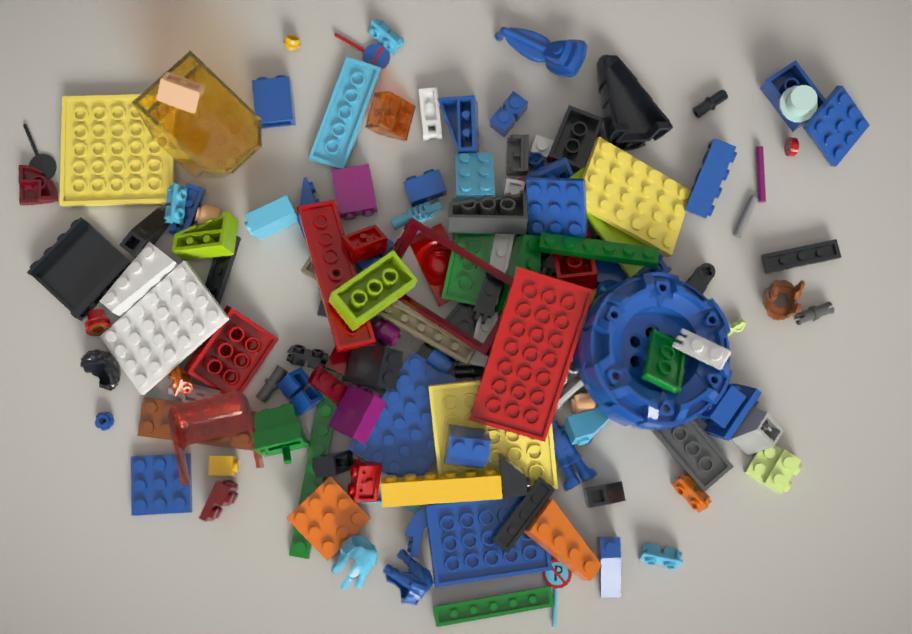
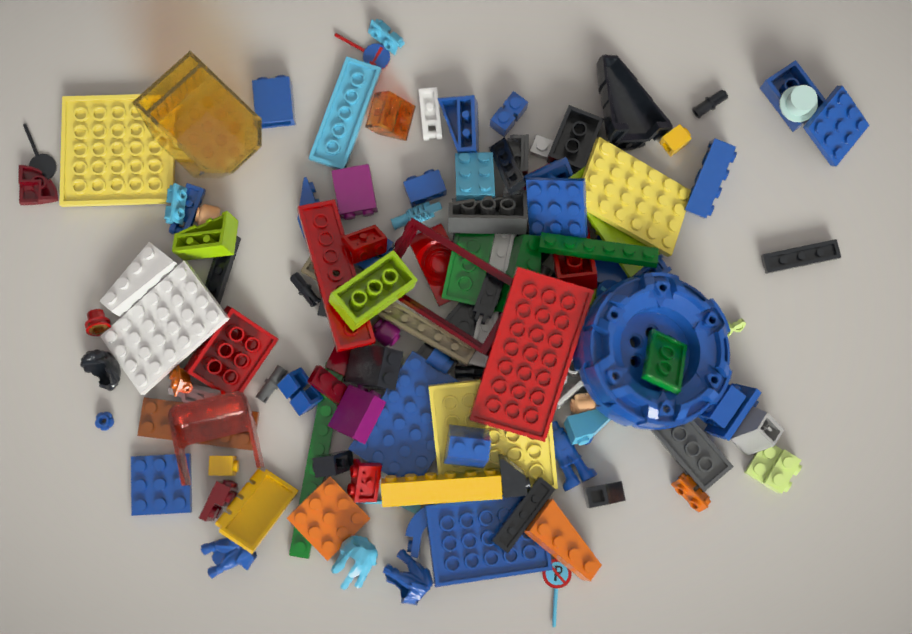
(79, 268): black panel -> none
(146, 231): black slope -> none
(180, 92): light nougat panel -> none
(226, 556): none -> blue piece
(258, 510): none -> yellow hinge
(271, 218): medium azure brick -> none
(278, 432): green piece -> none
(292, 42): yellow plate -> none
(300, 354): black hinge -> none
(305, 289): none -> black axle
(493, 606): green plate -> none
(508, 166): none -> black plate
(534, 157): blue plate -> none
(561, 57): blue piece -> none
(610, 572): slope -> none
(669, 558): medium azure hinge -> none
(675, 140): none -> yellow brick
(699, 281): black piece -> none
(702, 349): white hinge -> none
(745, 216): light grey piece -> none
(760, 174): magenta bar -> none
(791, 146): red tile -> none
(792, 294): dark orange piece -> none
(814, 313): dark grey pin -> none

